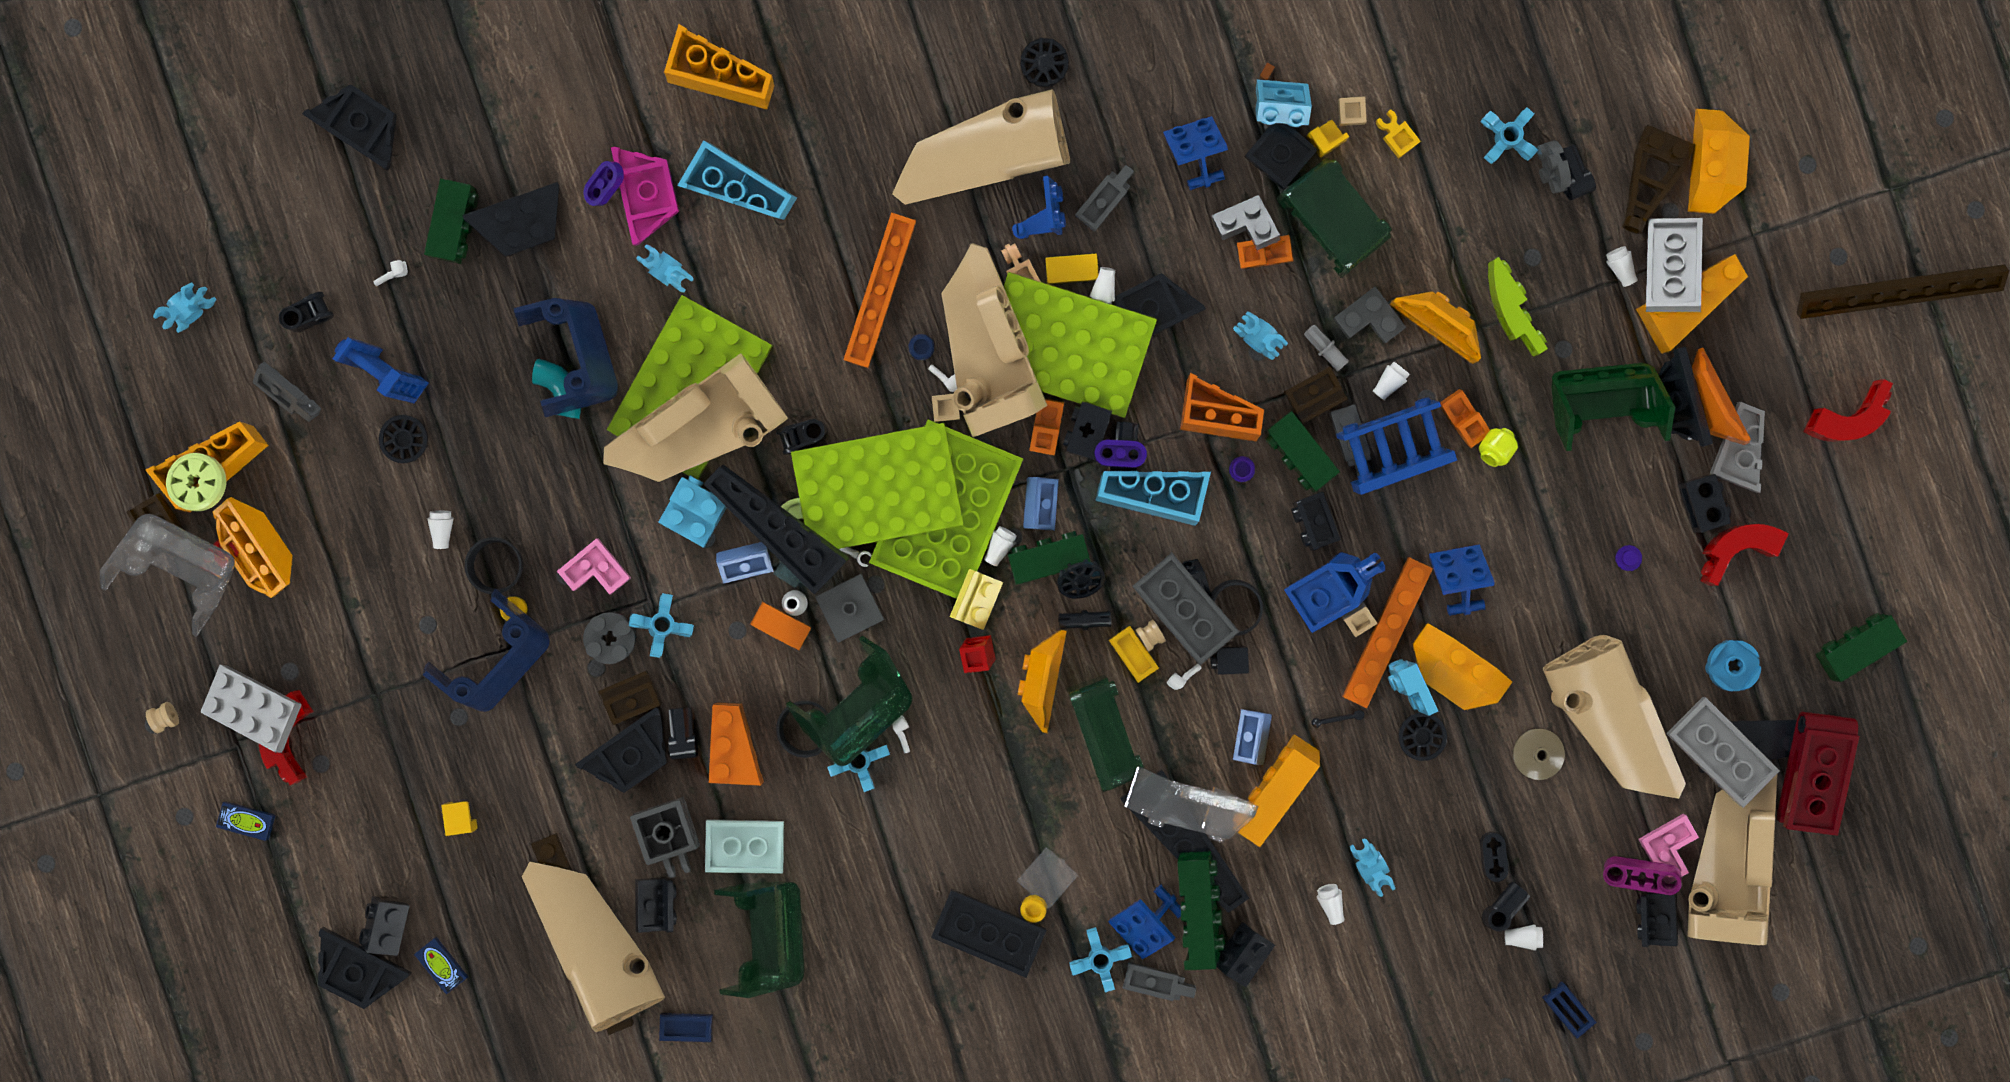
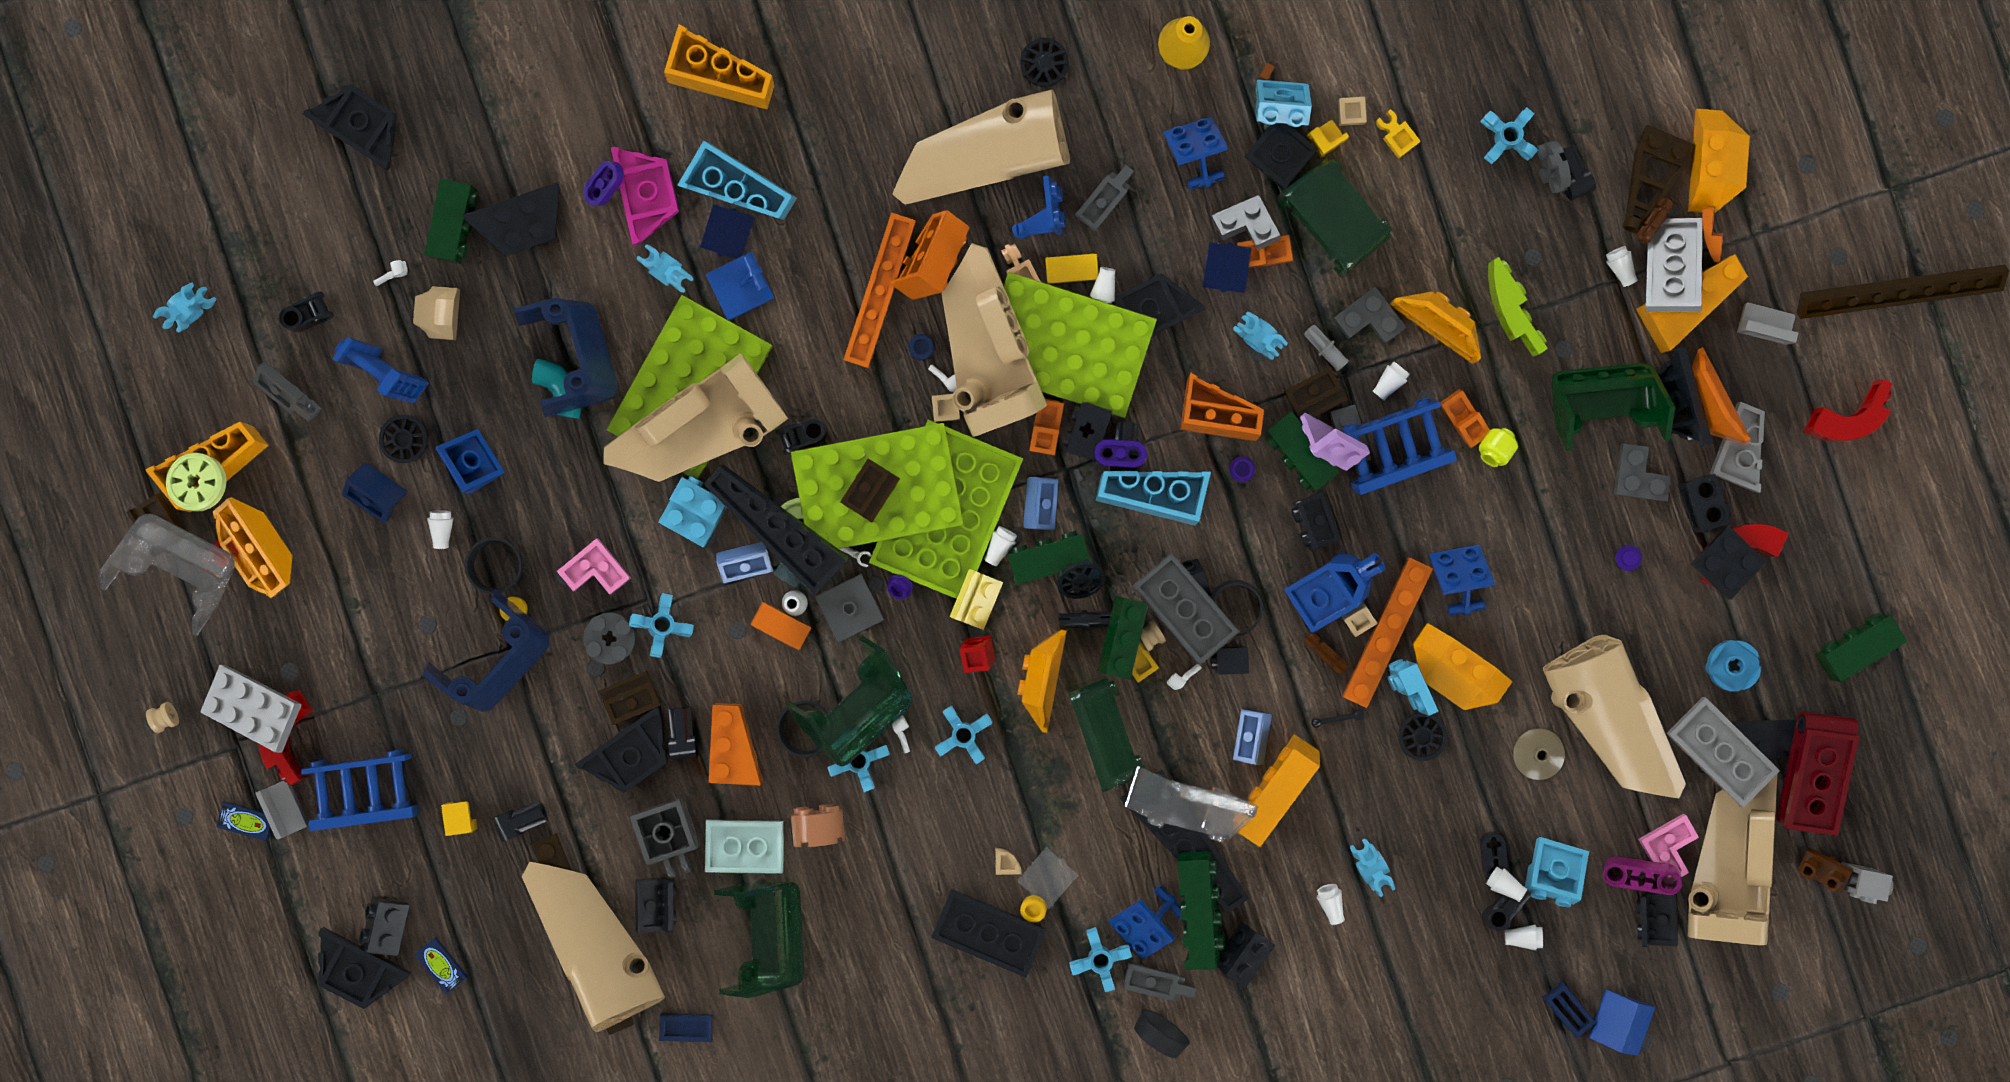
(282, 809): none -> light grey panel
(373, 492): none -> dark blue panel
(376, 811): none -> blue fence
(438, 312): none -> tan slope
(470, 461): none -> blue slope
(515, 822): none -> black piece
(727, 232): none -> clear blue piece
(740, 286): none -> blue plate
(817, 826): none -> nougat brick
(870, 490): none -> dark brown plate
(899, 586): none -> dark purple plate
(934, 258): none -> orange wedge
(957, 724): none -> medium azure pin
(1006, 863): none -> tan tile
(1122, 637): none -> dark green brick
(1161, 1034): none -> black tyre
(1184, 43): none -> yellow cone
(1227, 267): none -> clear blue piece
(1326, 653): none -> reddish brown axle
(1332, 444): none -> lavender bracket
(1504, 883): none -> white cone
(1557, 872): none -> medium azure plate
(1621, 1022): none -> blue slope
(1633, 479): none -> dark grey plate
(1655, 220): none -> reddish brown axle
(1713, 240): none -> orange slope
(1728, 562): none -> black plate
(1767, 324): none -> light grey panel
(1825, 870): none -> reddish brown hips
(1869, 884): none -> light grey brick

